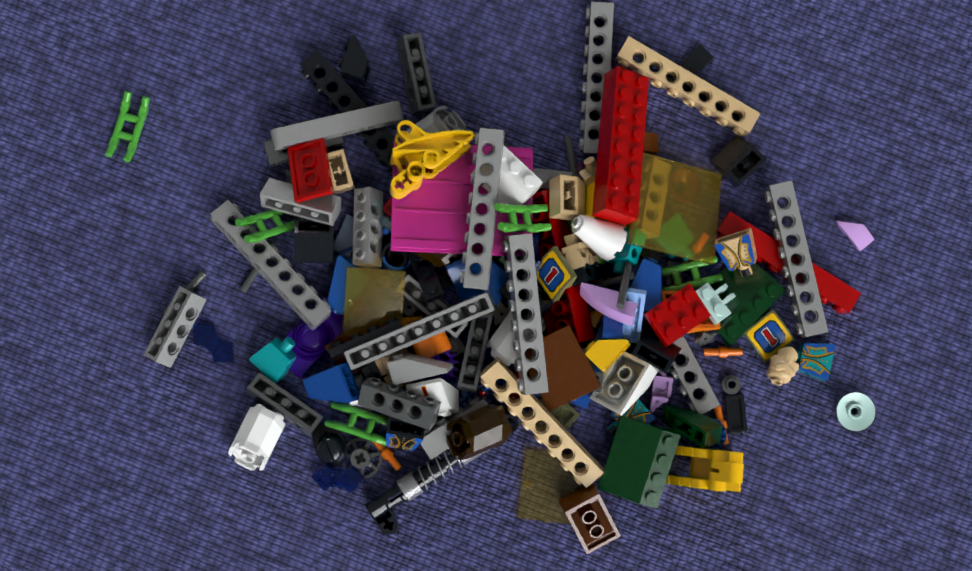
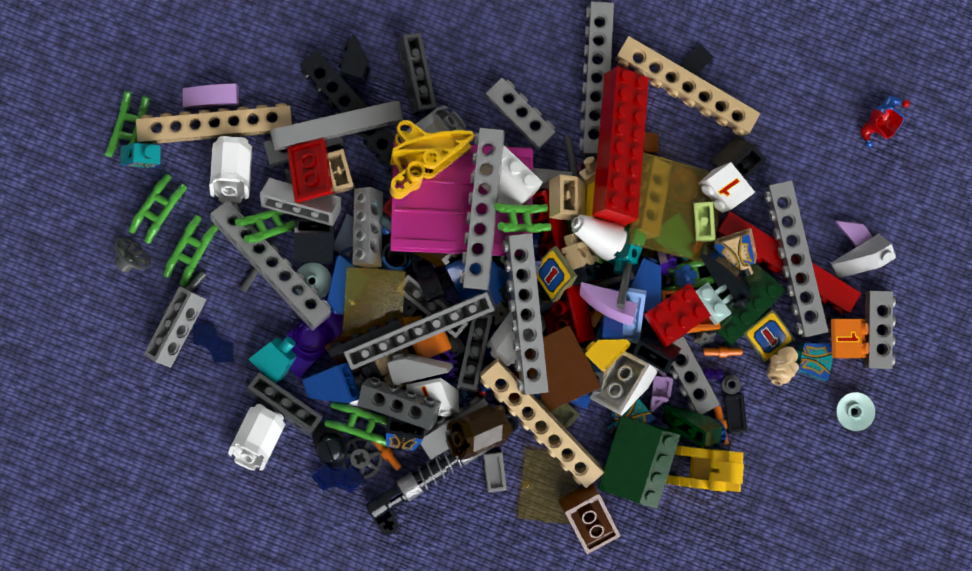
(128, 258): none -> dark grey wheel
(142, 155): none -> teal torso
(146, 135): none -> tan brick
(155, 196): none -> bright green piece
(200, 245): none -> bright green piece
(211, 96): none -> lavender slope
(231, 169): none -> white brick
(321, 275): none -> light aqua dish
(495, 472): none -> light grey tile
(536, 138): none -> light grey brick
(666, 261): none -> dark purple tile
(684, 276): none -> blue plant
(704, 221): none -> yellowish green slope
(717, 372): none -> dark purple piece
(725, 273): none -> black slope
(726, 187): none -> white slope
(741, 302): none -> black plate
(849, 338): none -> orange slope
(865, 257): none -> light grey slope
(873, 300): none -> light grey brick
(884, 119): none -> red piece

